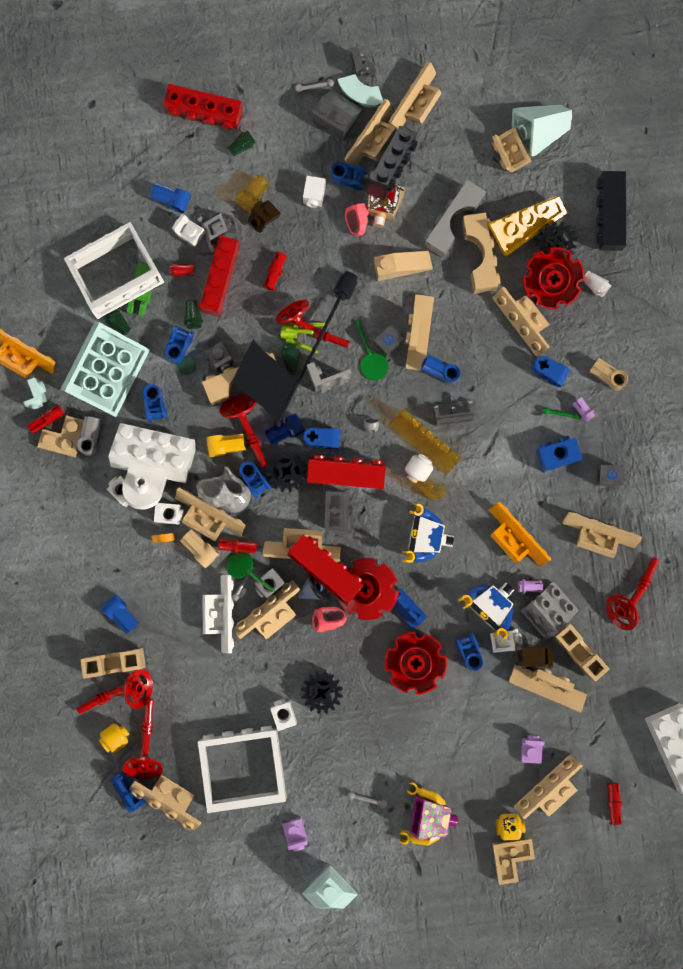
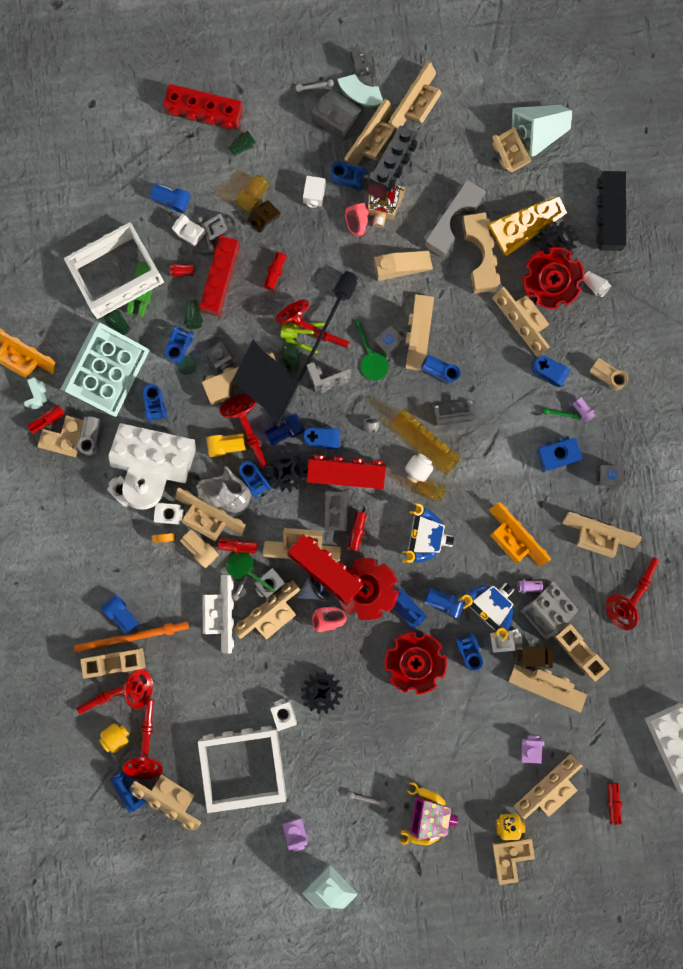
(167, 629): none -> orange bar
(357, 531): none -> red pin
(444, 602): none -> blue piece

